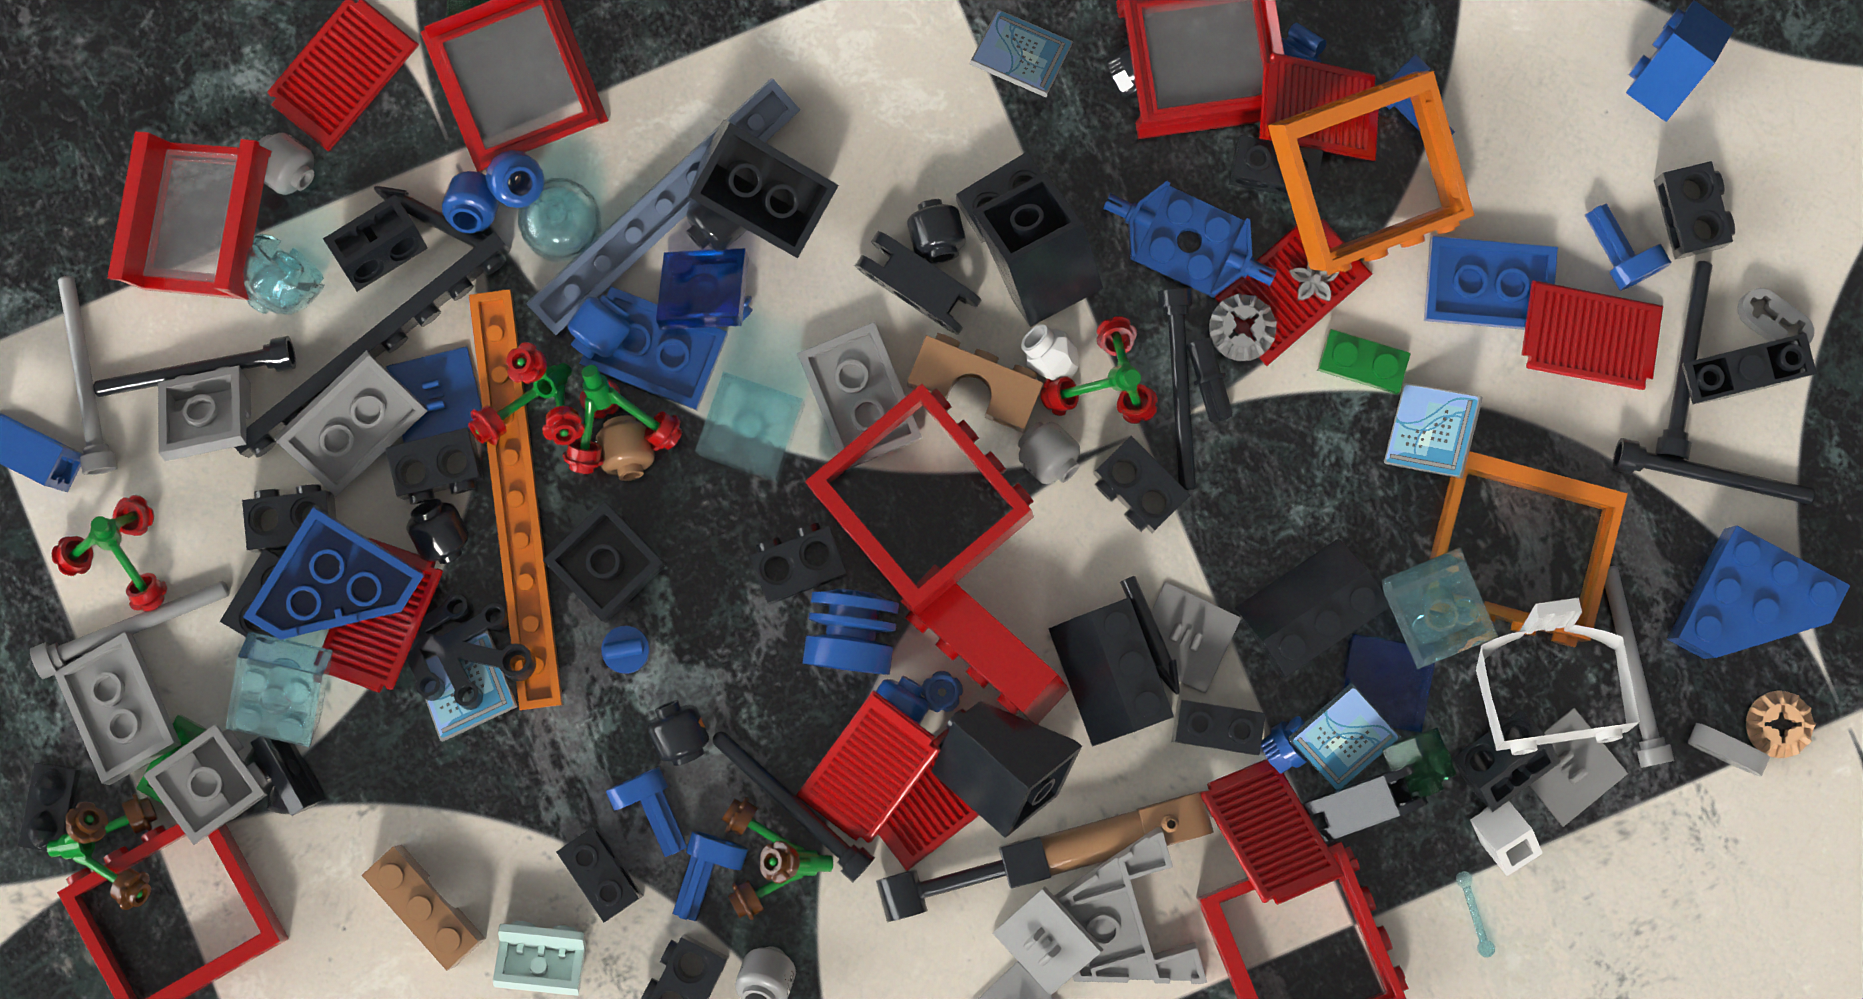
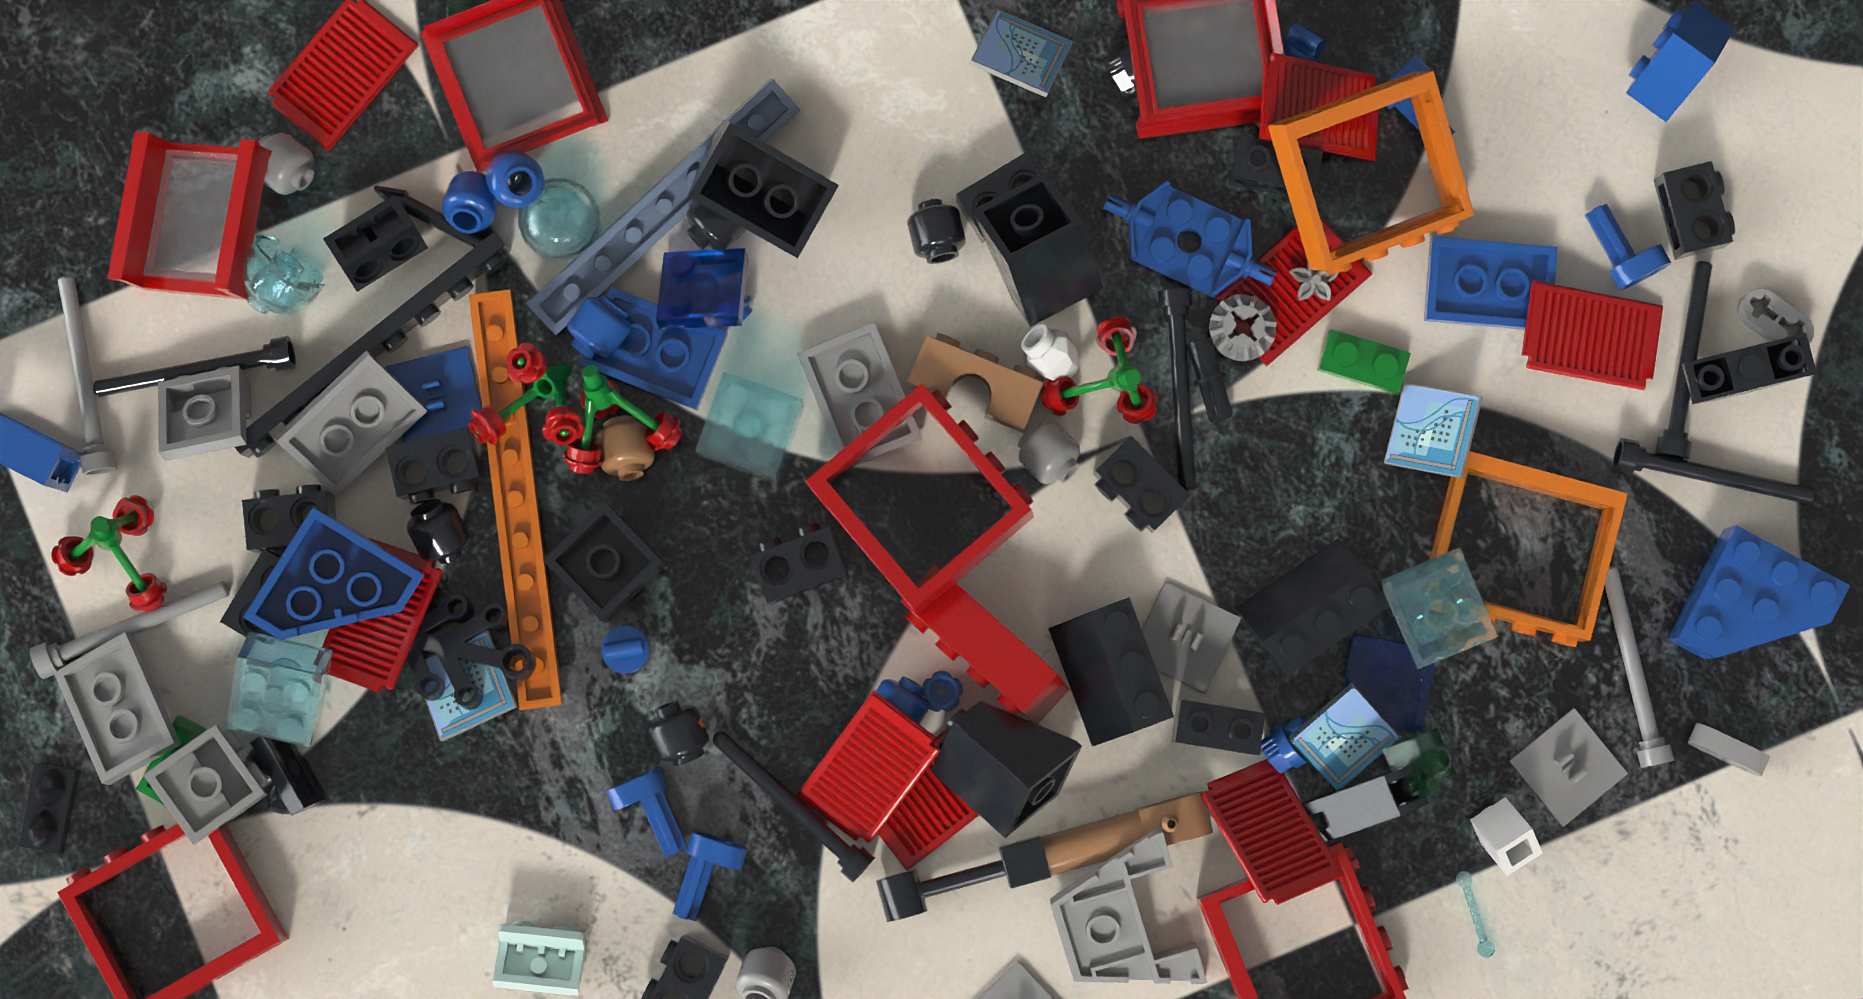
(89, 824): reddish brown plant -> none
(421, 908): medium nougat arch -> none
(599, 874): black brick -> none
(779, 861): reddish brown plant -> none
(851, 632): blue wheel -> none
(917, 282): black piece -> none
(1047, 941): light grey piece -> none
(1165, 665): black piece -> none
(1499, 774): black brick -> none
(1548, 617): white piece -> none
(1767, 709): light nougat gear -> none

